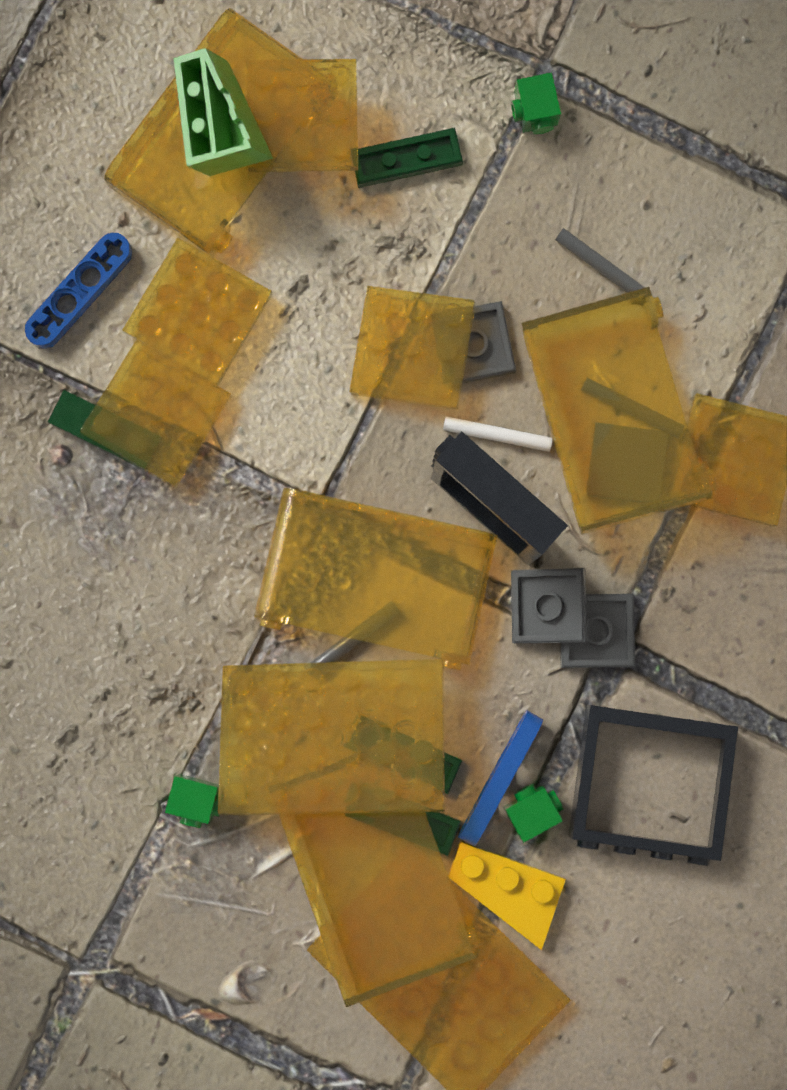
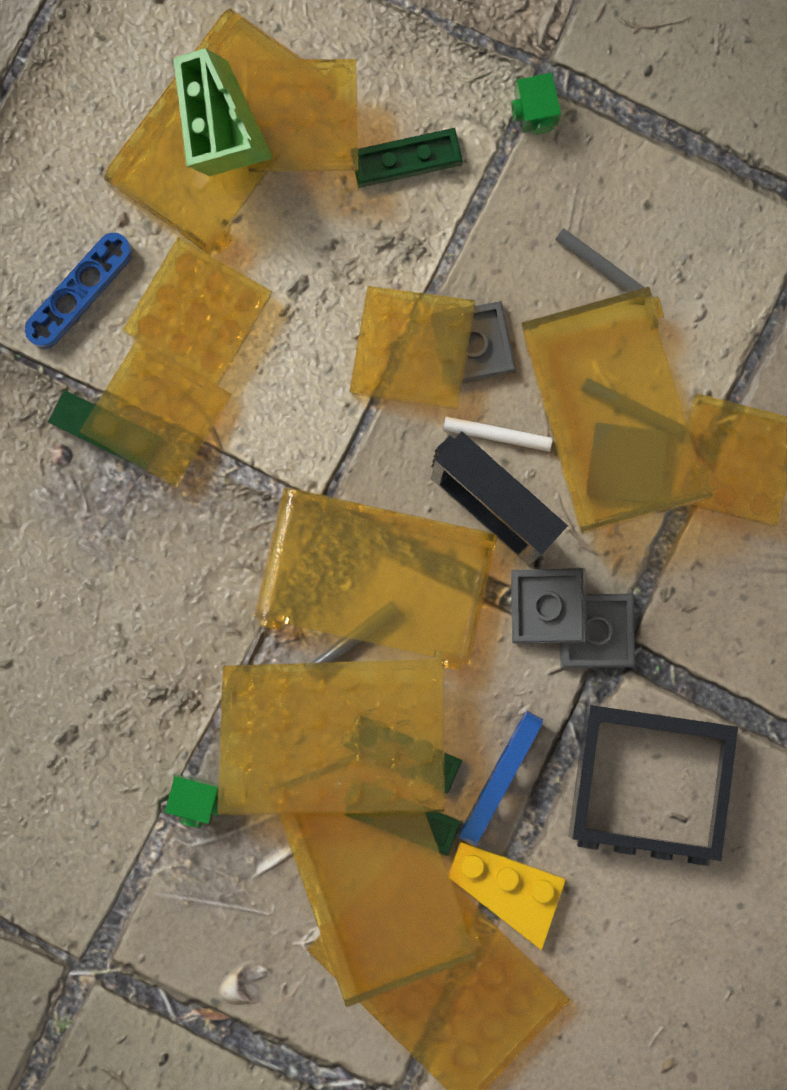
(533, 811): green brick -> none

